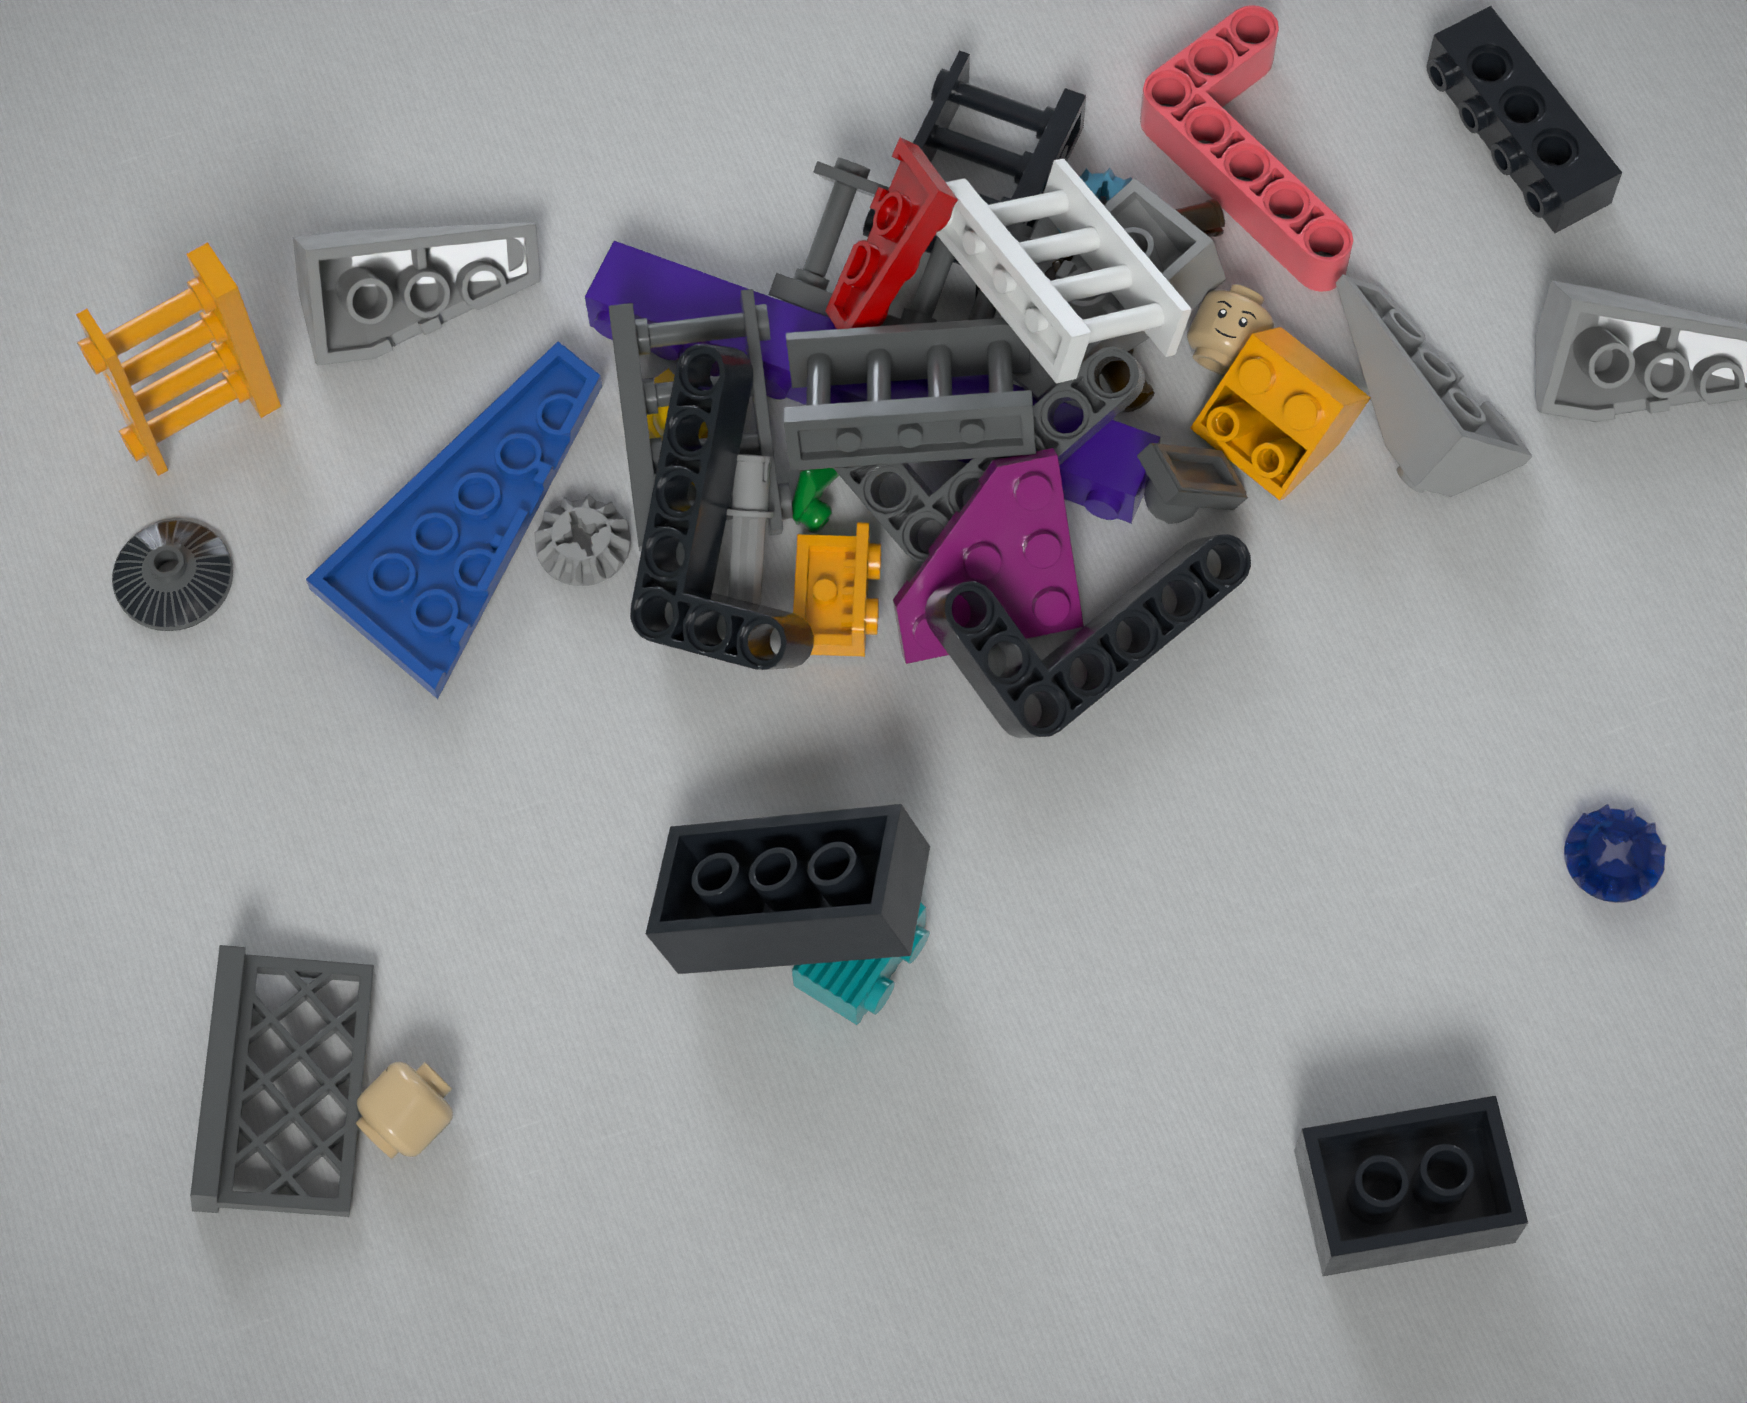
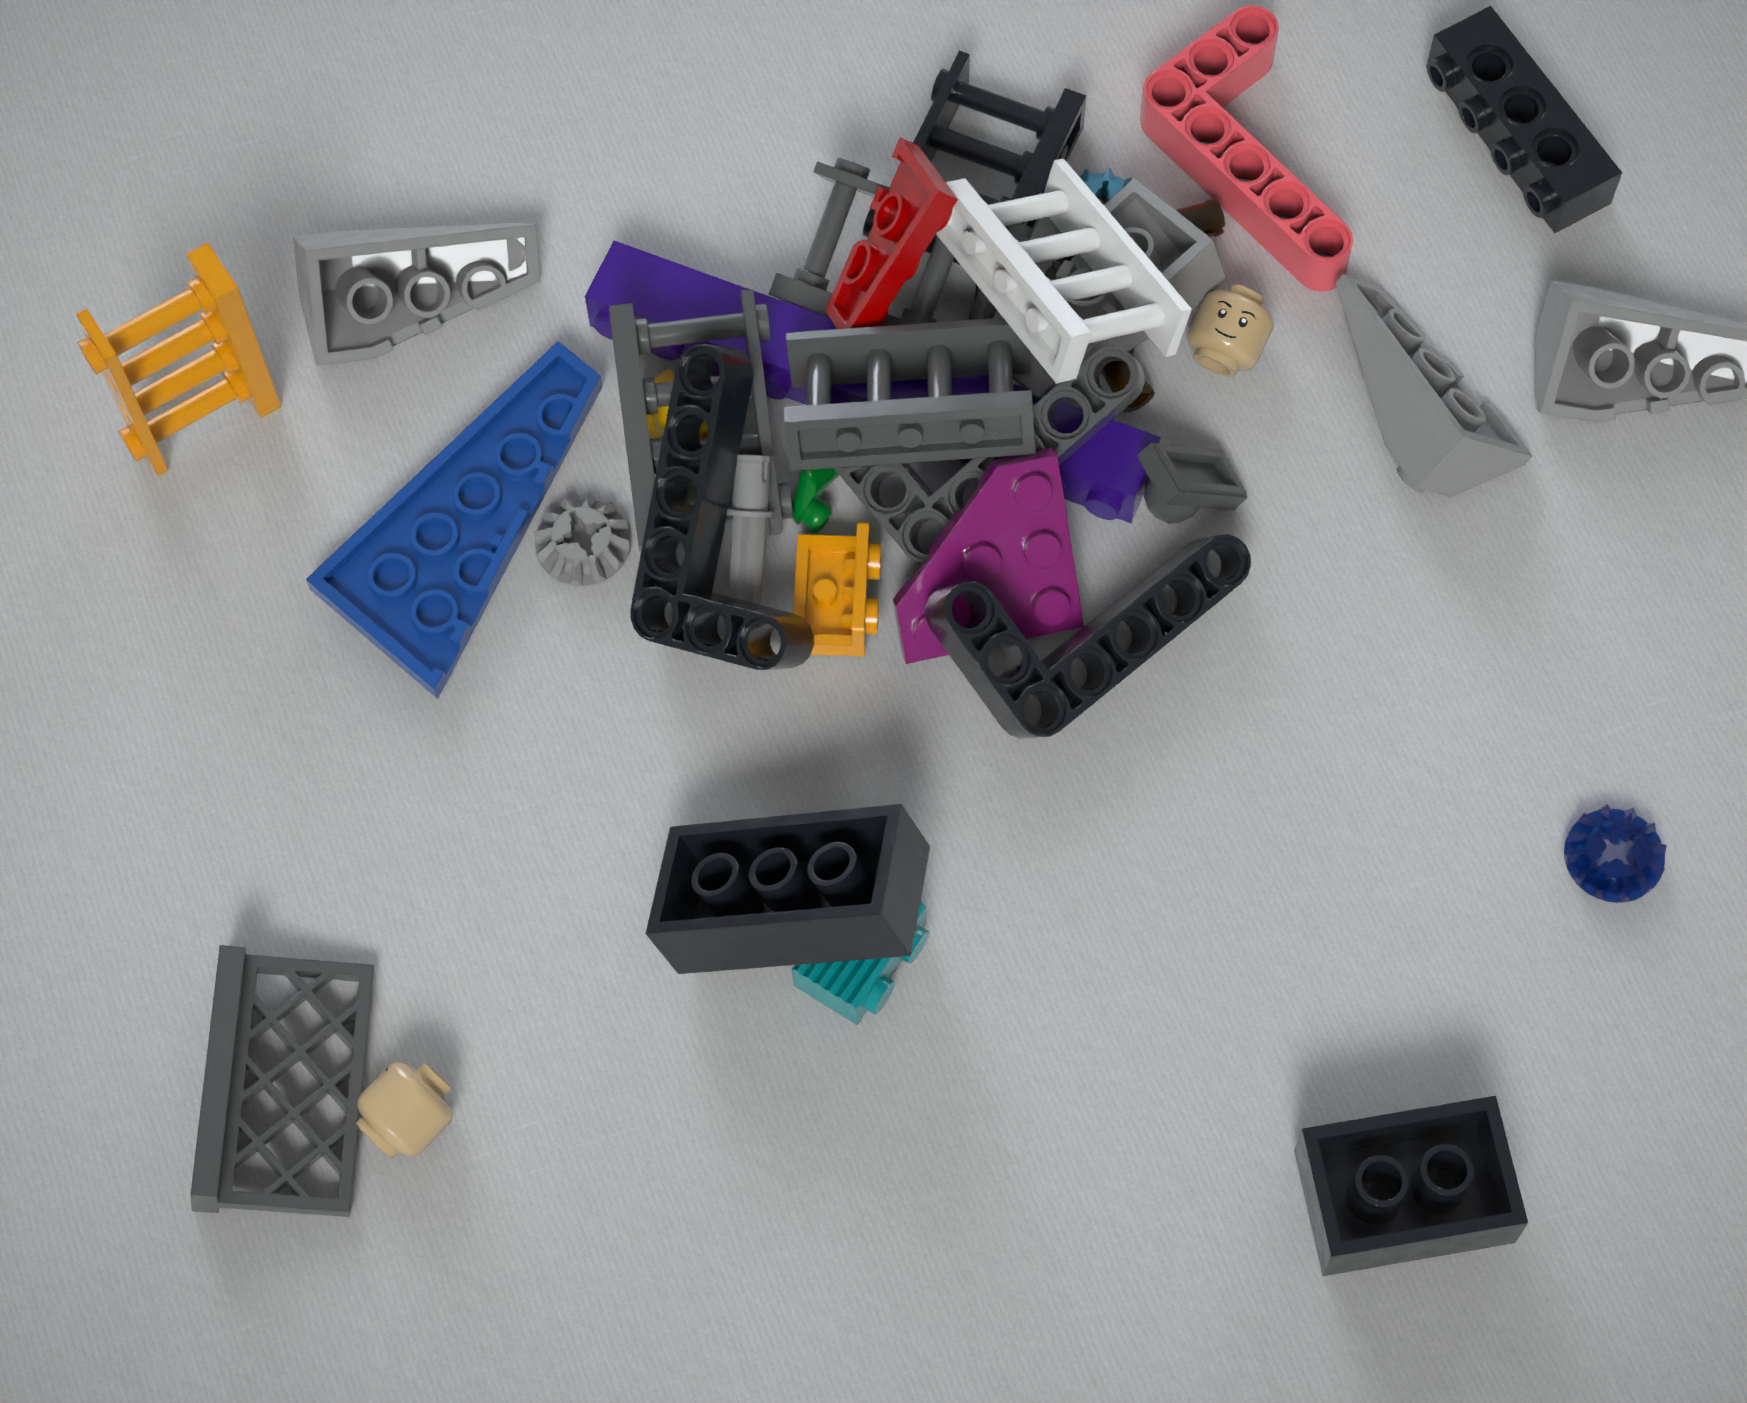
(175, 597): dish -> none
(1279, 411): light orange slope -> none

